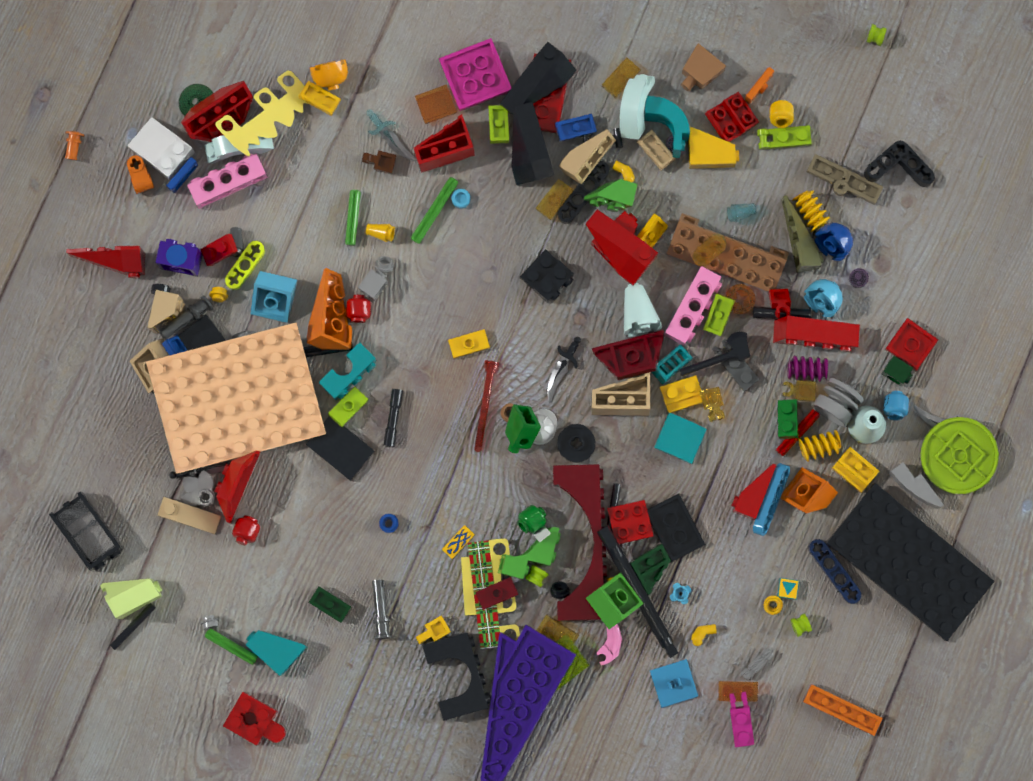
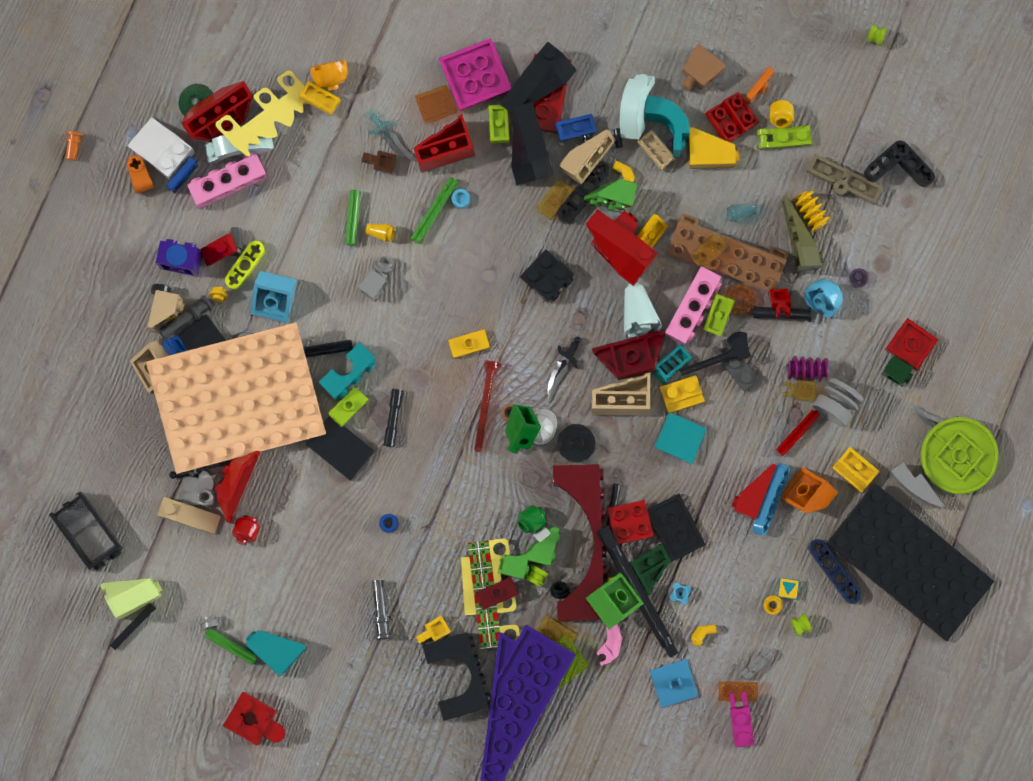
(123, 259): red wedge -> none
(328, 321): orange wedge -> none
(330, 604): dark green plate -> none
(358, 309): red head -> none
(461, 538): yellow sticker -> none
(618, 79): clear yellow plate -> none
(713, 401): clear yellow plate -> none
(787, 419): green plate -> none
(816, 333): red wedge -> none
(820, 445): yellow piece -> none
(834, 240): blue cylinder -> none
(842, 710): orange plate -> none
(862, 429): light aqua cone -> none
(896, 405): dark azure head -> none

